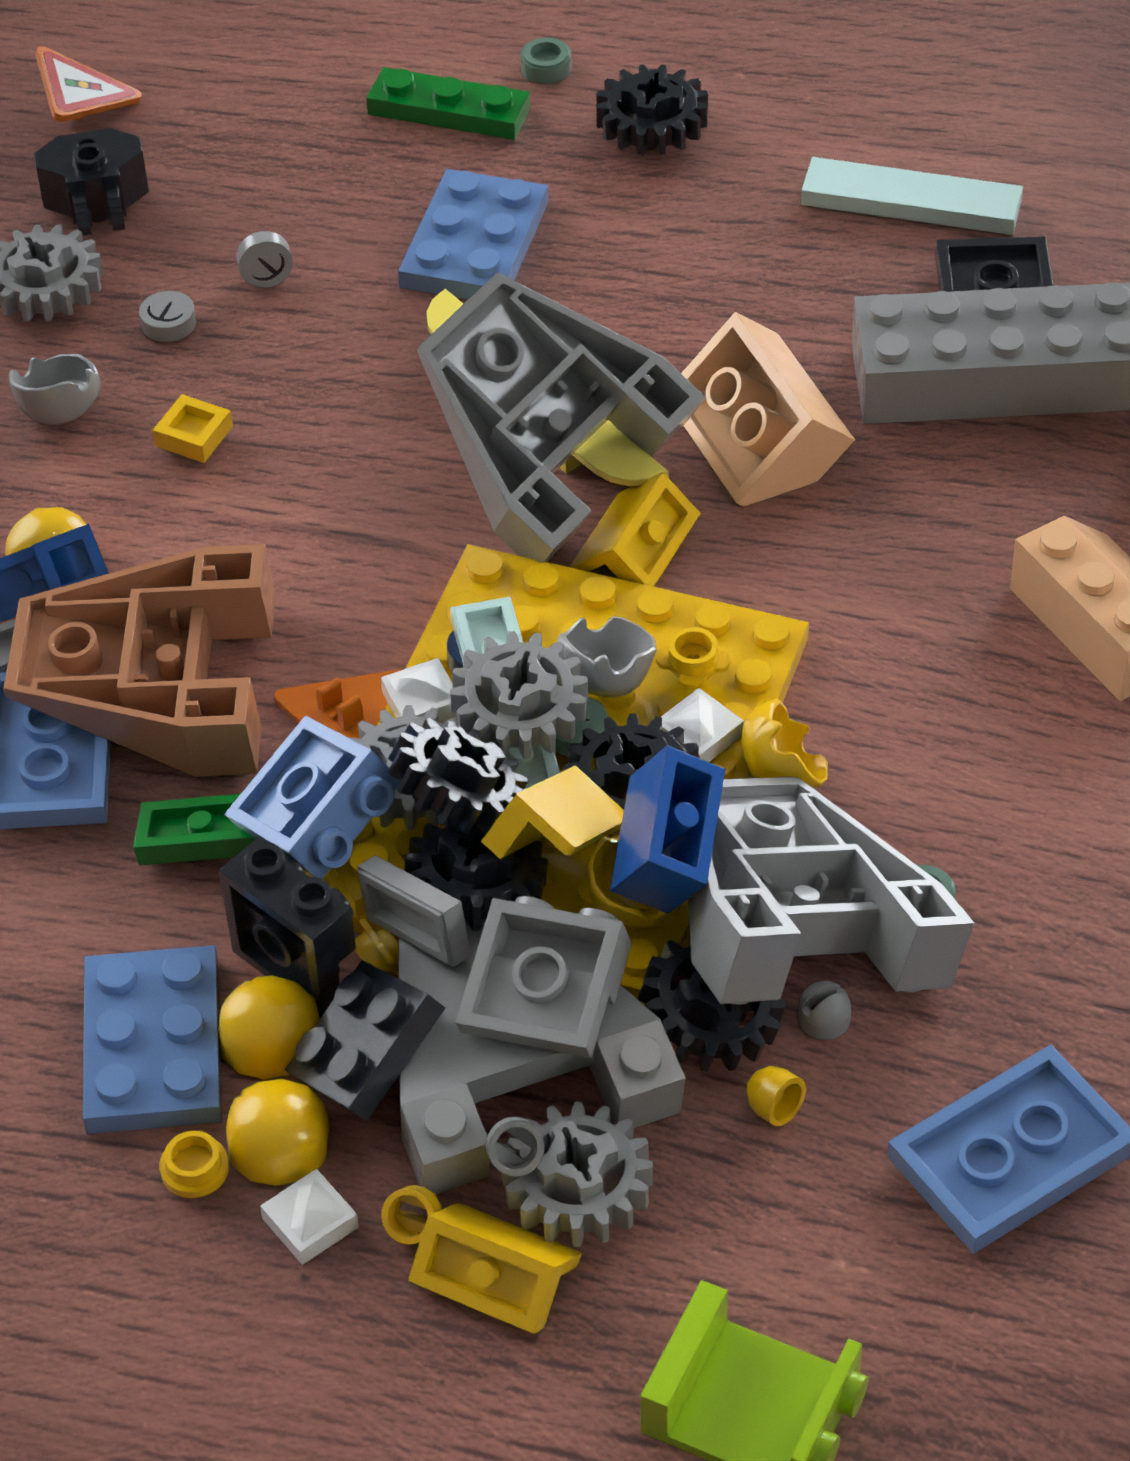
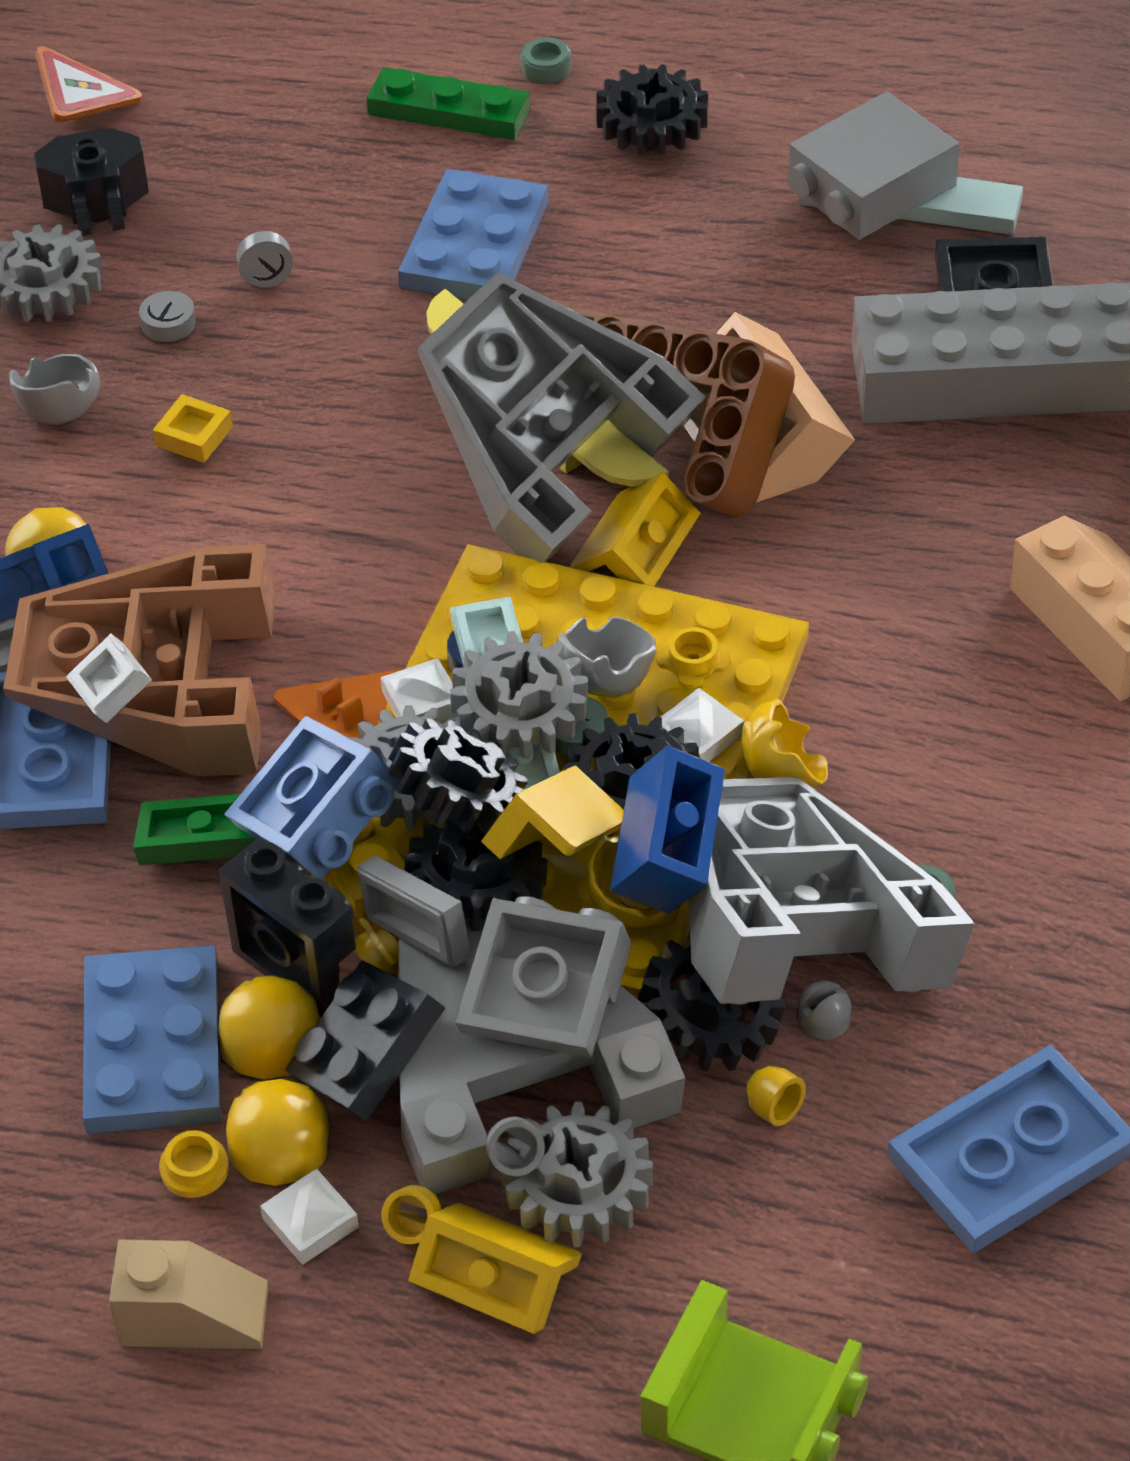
(108, 678): none -> white tile
(184, 1298): none -> tan slope
(743, 412): none -> dark orange beam
(873, 165): none -> light grey brick

